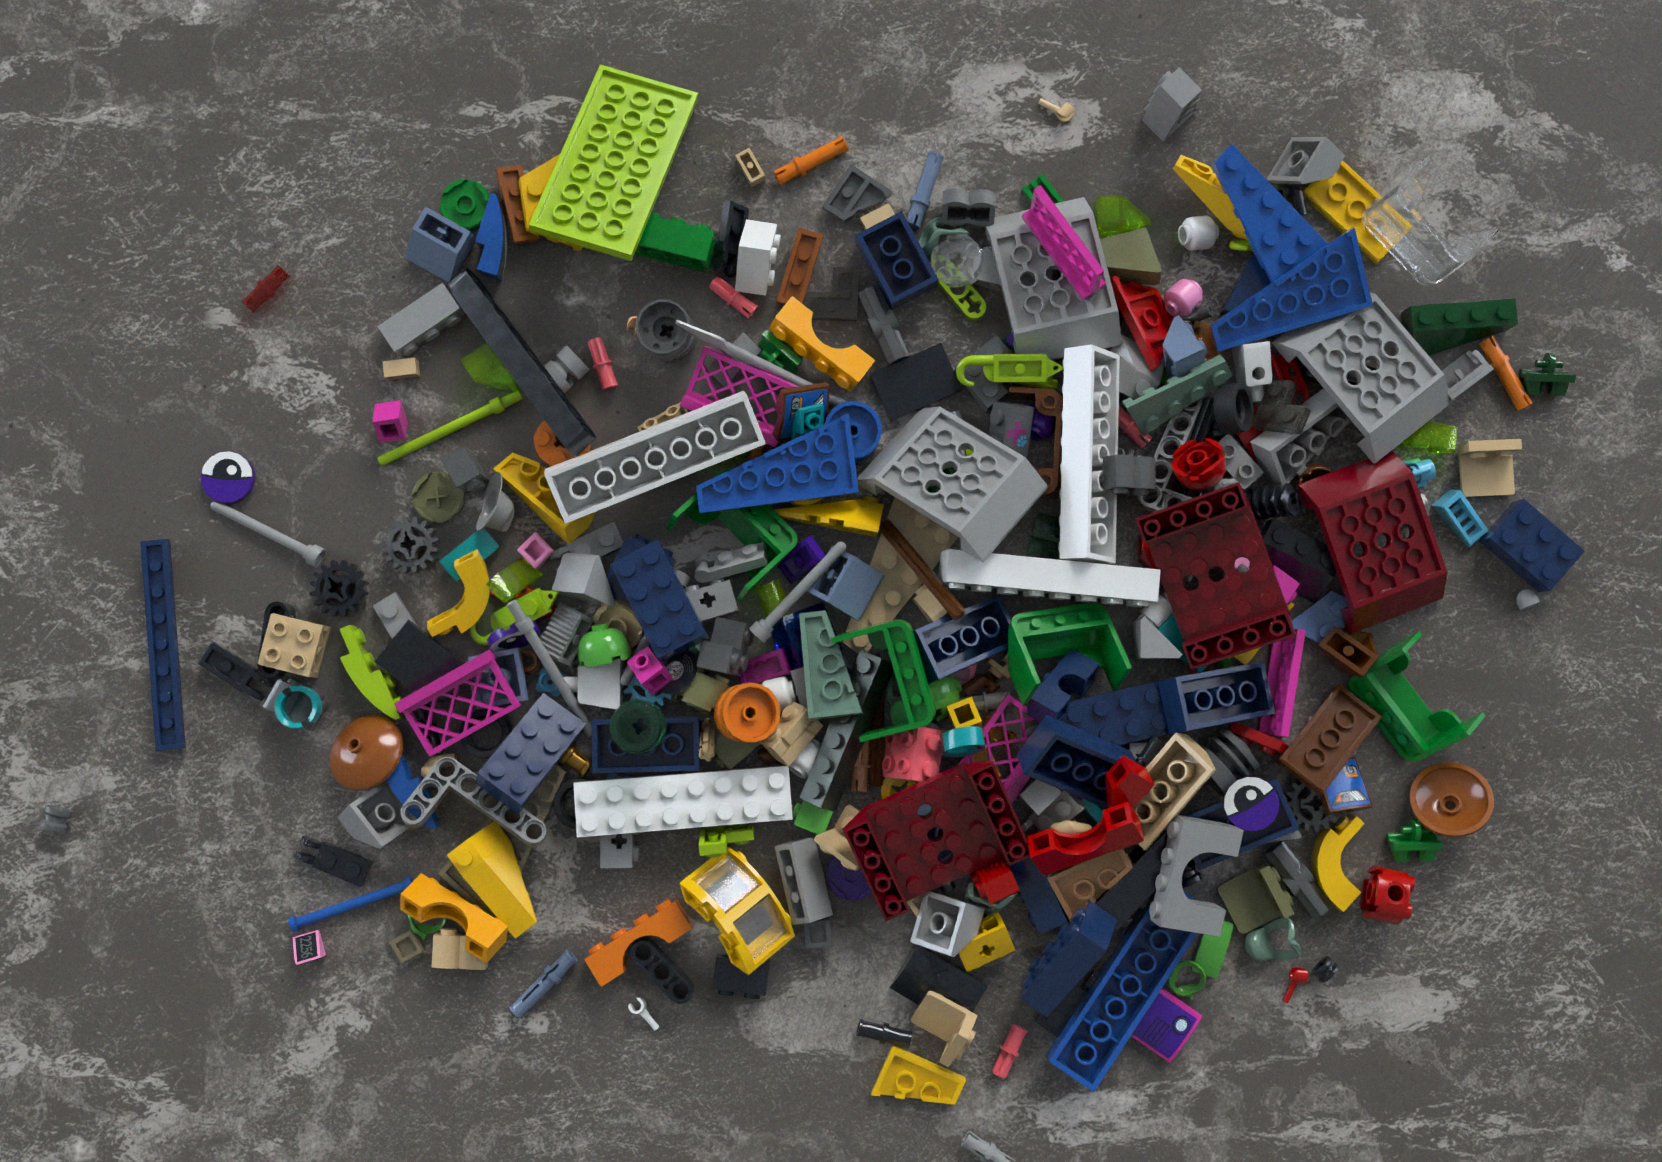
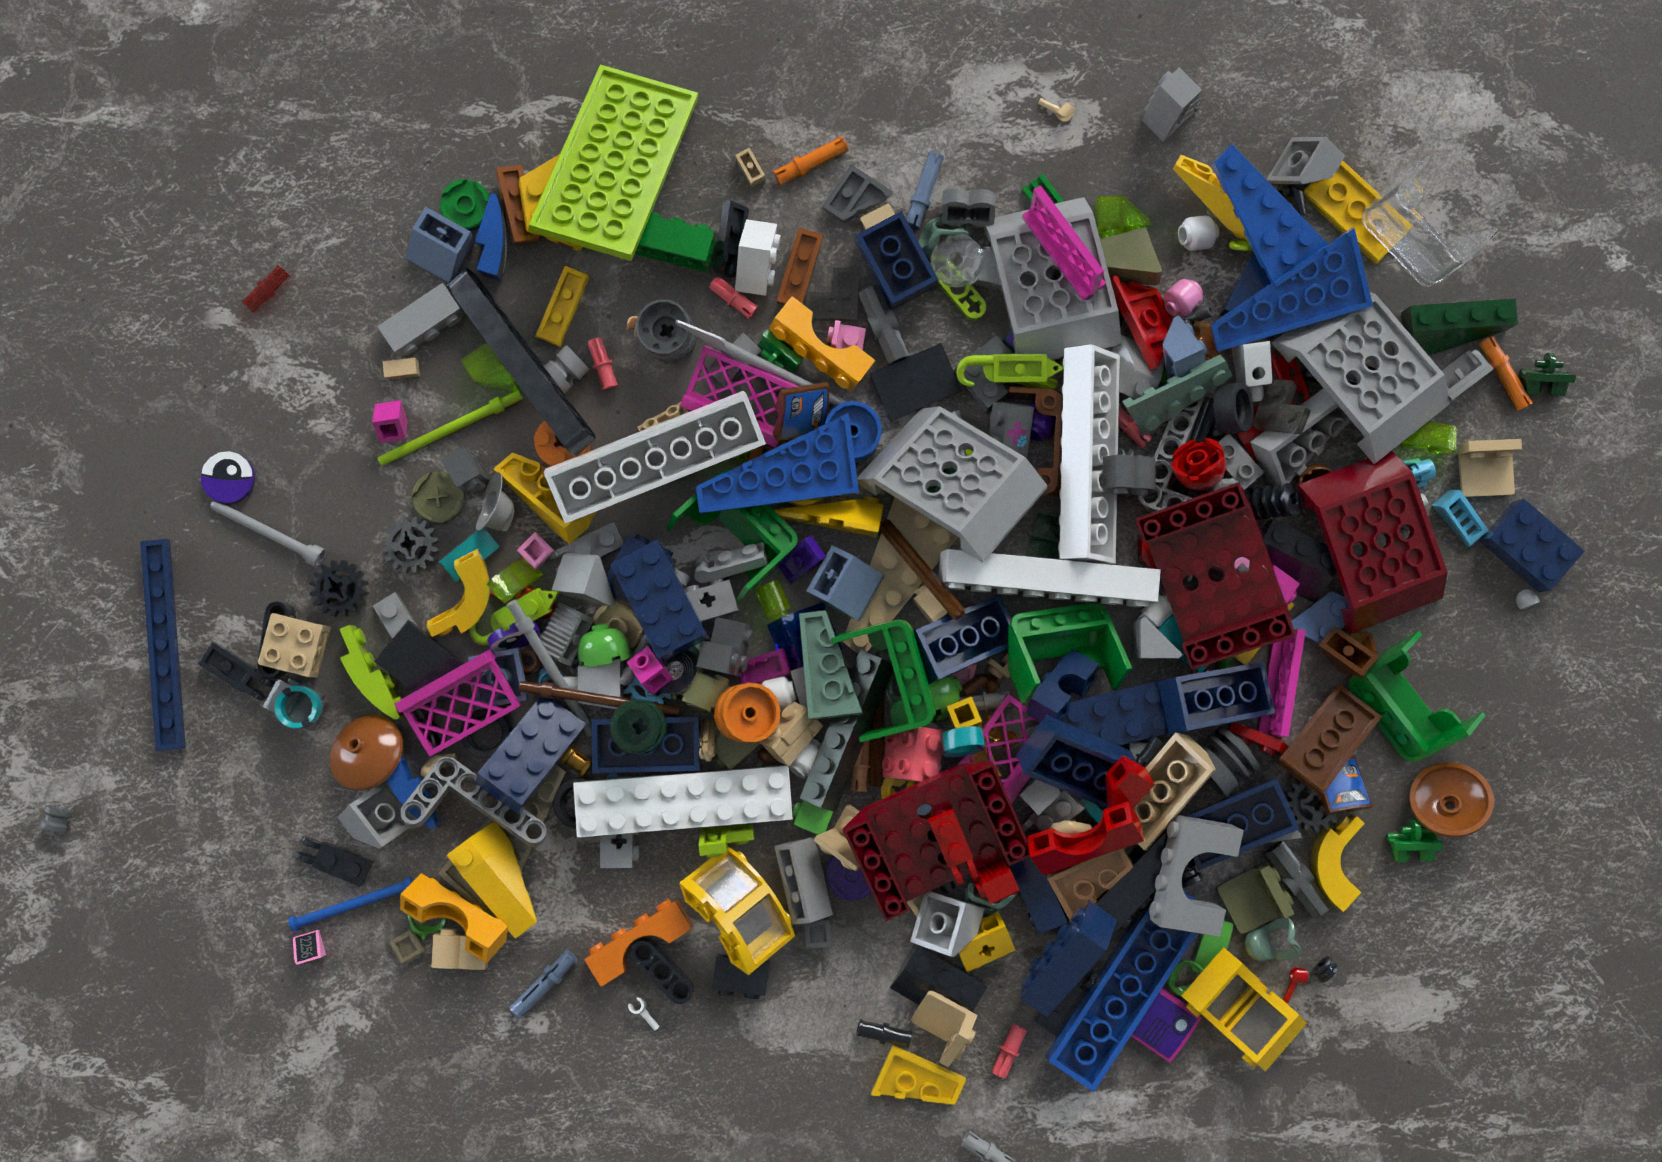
(547, 690): none -> reddish brown bar
(562, 306): none -> yellow tile
(764, 627): light grey piece -> none
(807, 420): teal slope -> none
(844, 336): none -> bright pink bracket
(952, 843): none -> red hinge
(1241, 1012): none -> yellow window
(1251, 803): tile -> none
(1387, 895): red brick -> none

